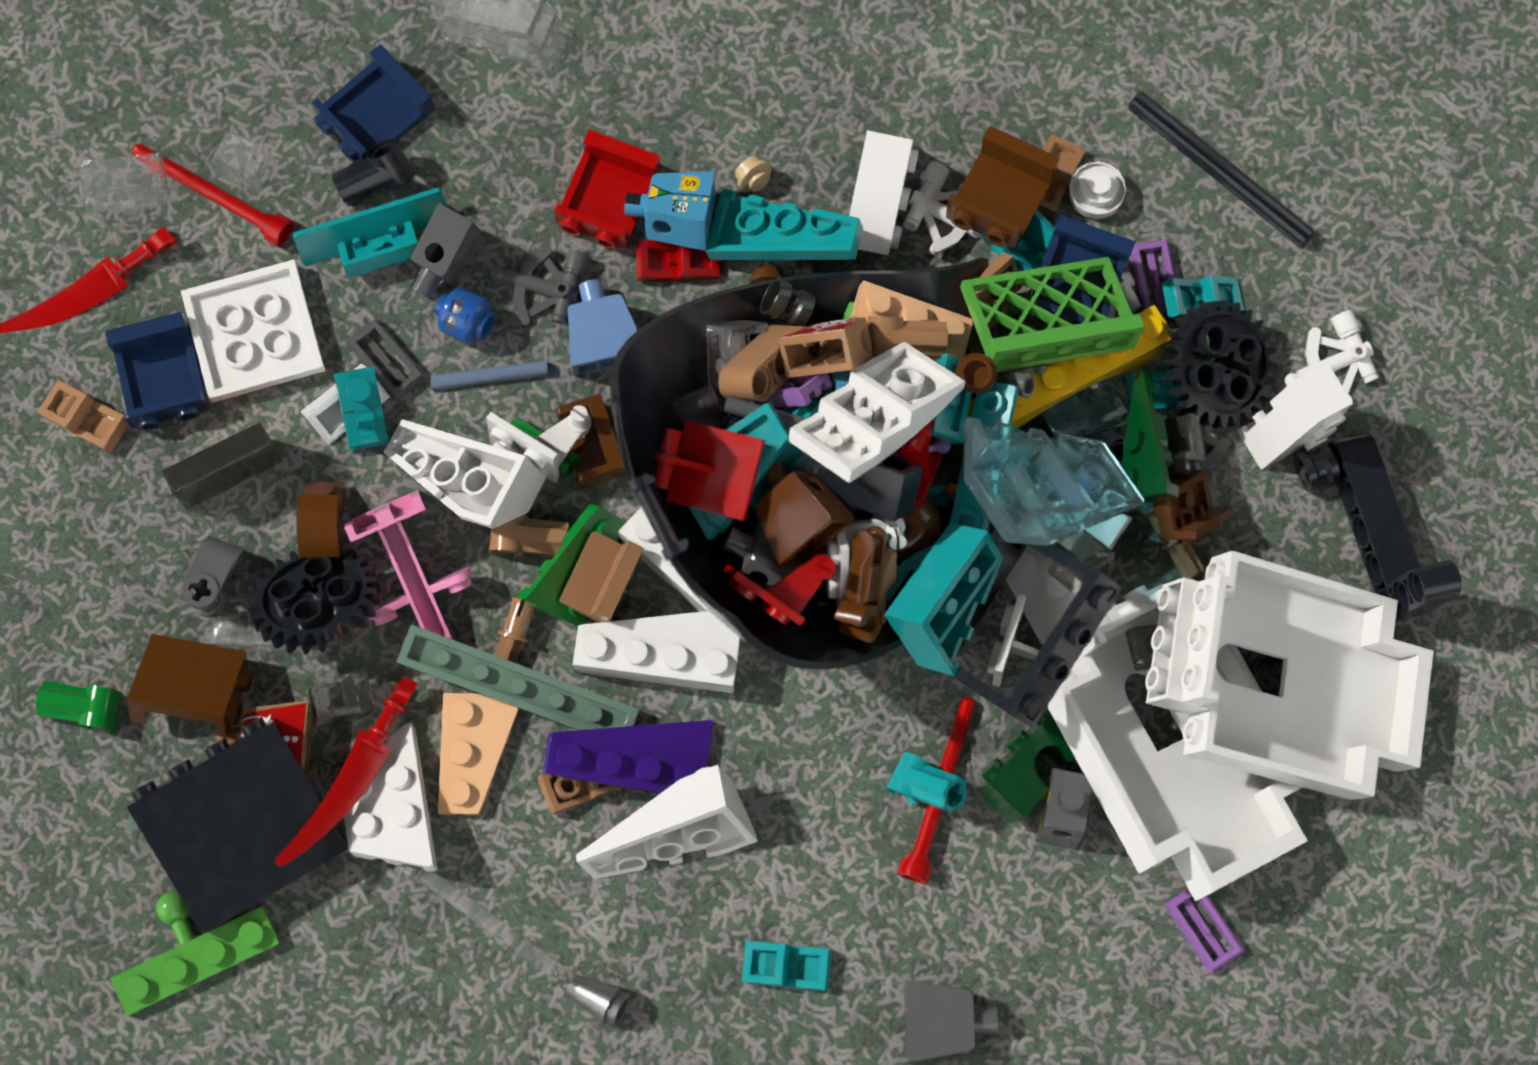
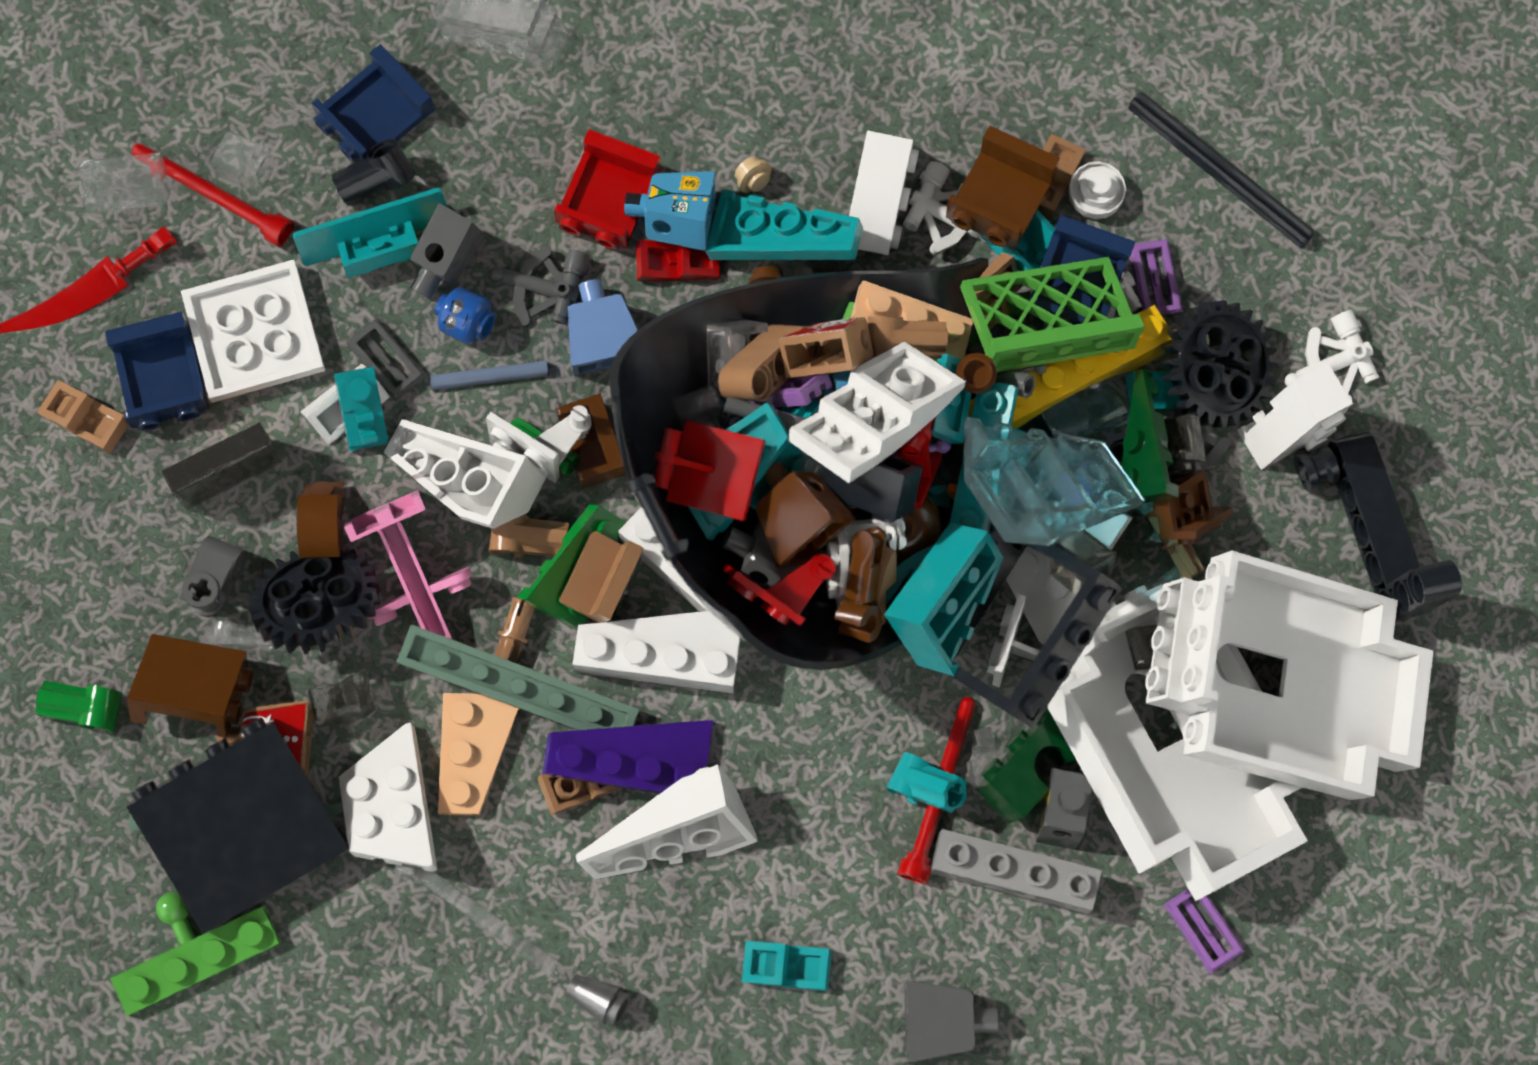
(356, 775): red sword -> none
(787, 304): pearl dark grey wheel -> none
(1015, 871): none -> light grey brick
(1189, 293): teal slope -> none

